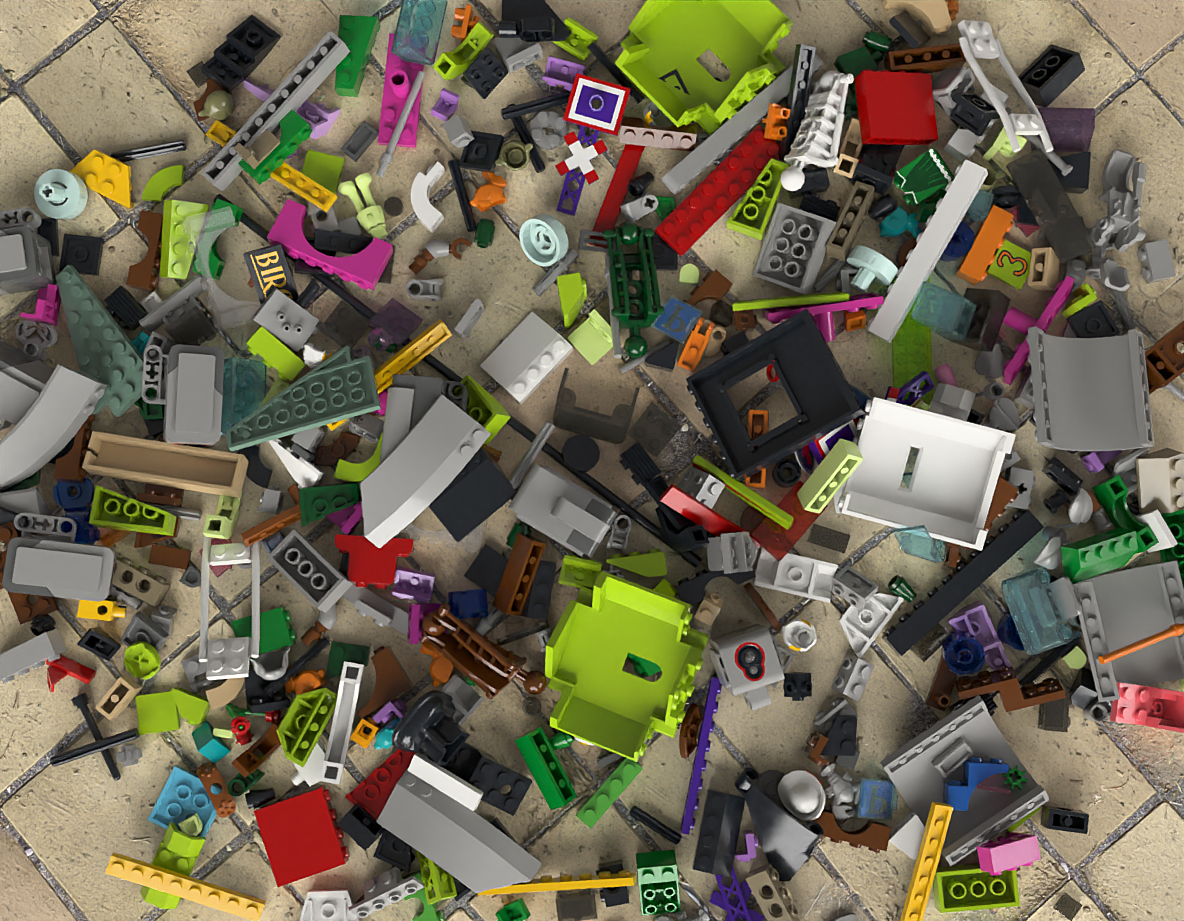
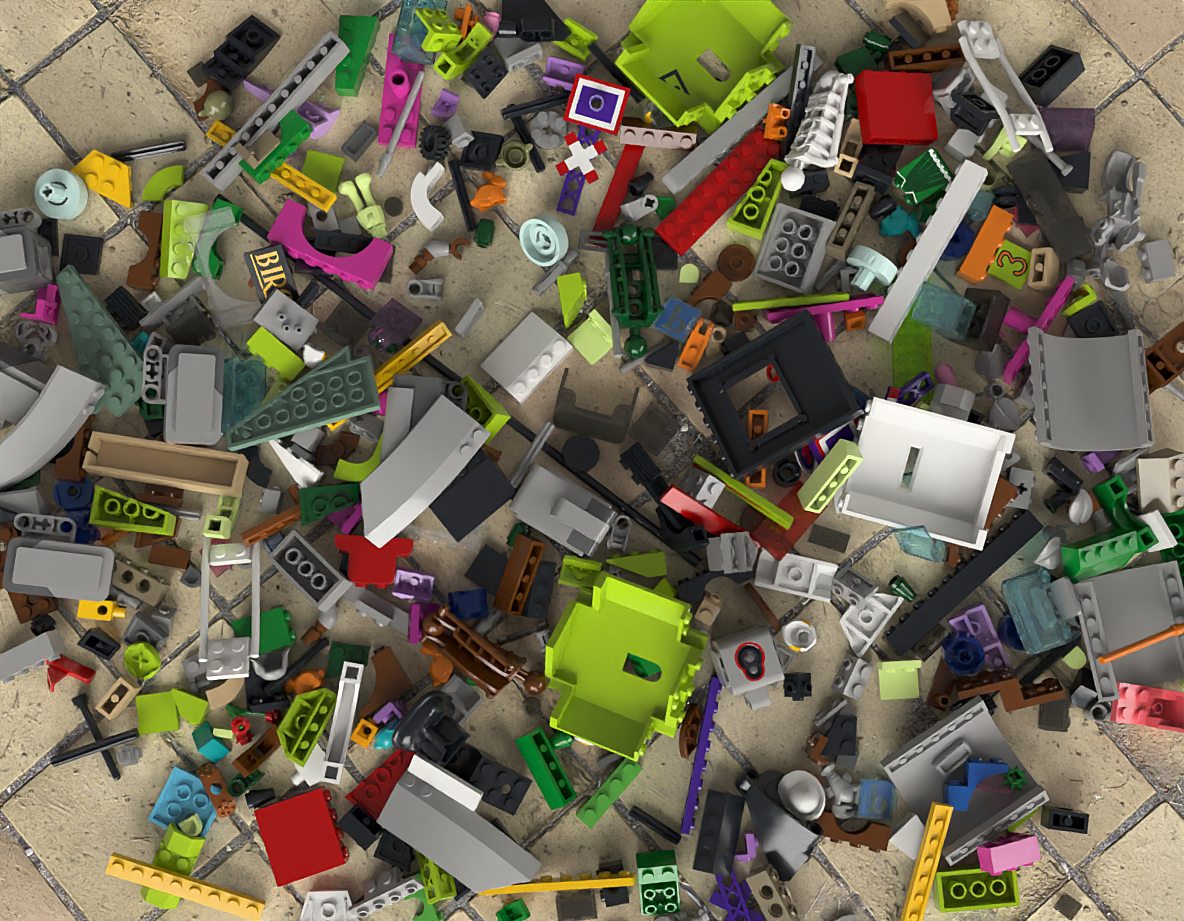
(435, 142): none -> black tyre
(442, 33): none -> lime bracket
(491, 21): none -> bright pink cone
(736, 263): none -> reddish brown tile
(898, 678): none -> yellowish green bracket

